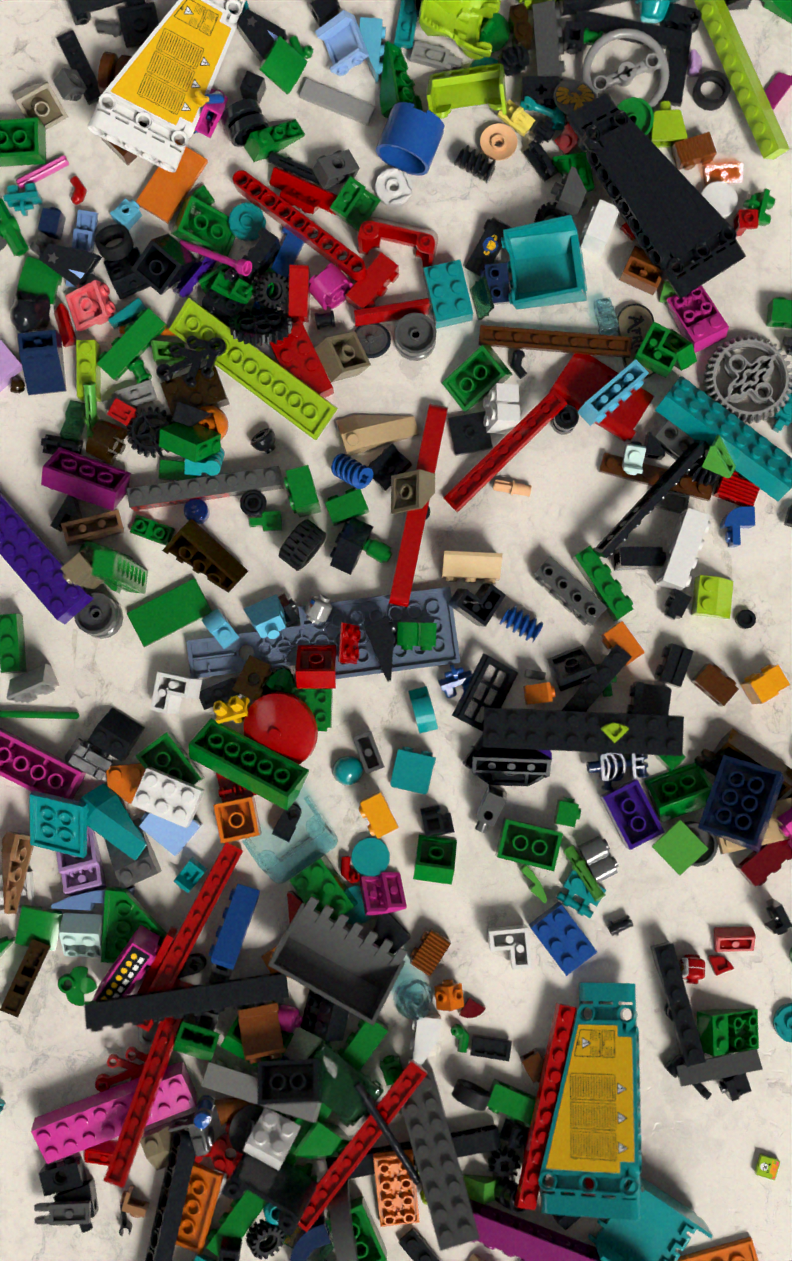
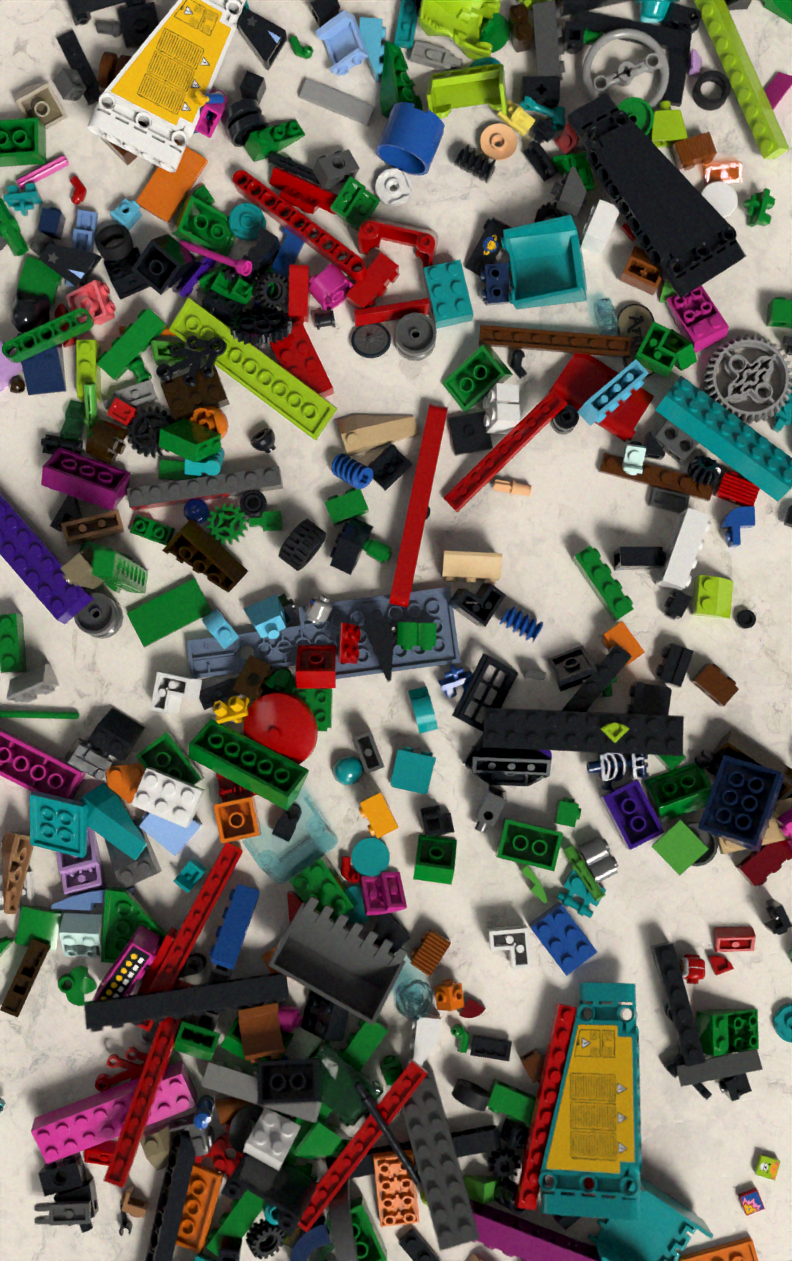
(38, 335): none -> green beam
(127, 314): teal slope -> none
(189, 415): black tile -> none
(221, 528): none -> green gear
(283, 65): green slope -> none
(302, 491): green brick -> none
(342, 356): dark tan brick -> none
(411, 490): dark tan slope -> none
(482, 298): clear green piece -> none
(514, 59): black gear -> none
(538, 693): orange slope -> none
(569, 591): dark grey brick -> none
(572, 95): shield -> none
(620, 925): black pin -> none
(651, 498): black plate -> none
(719, 460): bright green slope -> none
(745, 220): red bracket -> none
(751, 1201): none -> tile
(764, 685): light orange brick -> none

